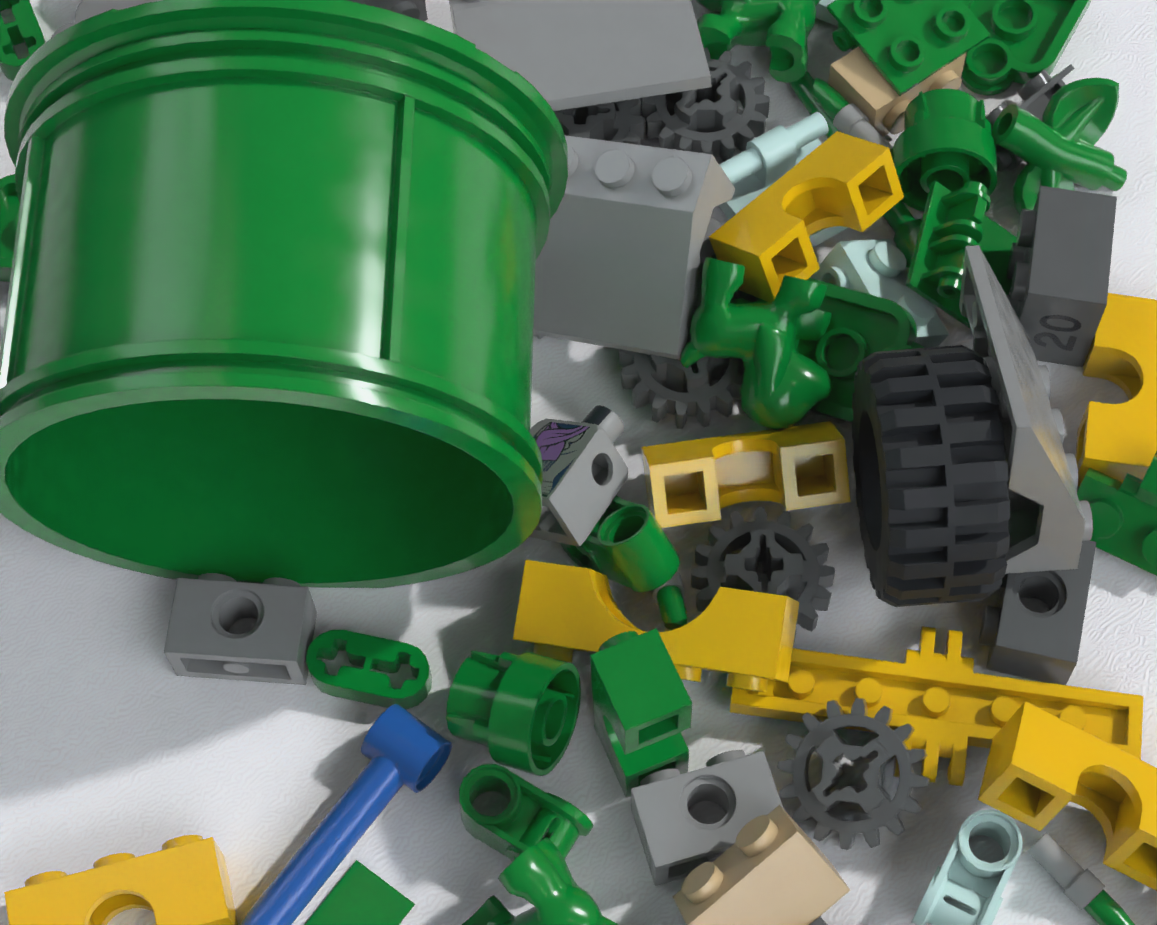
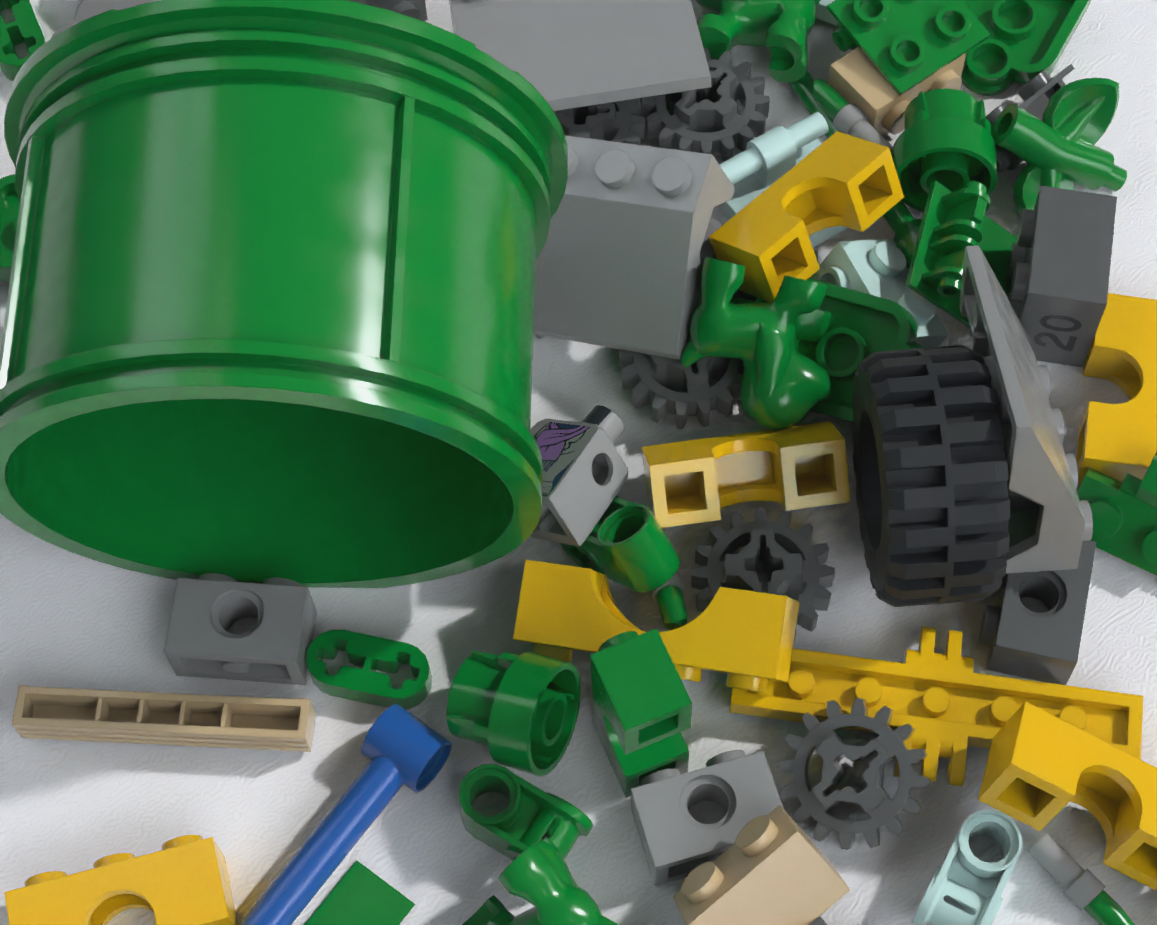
(164, 718): none -> tan piece

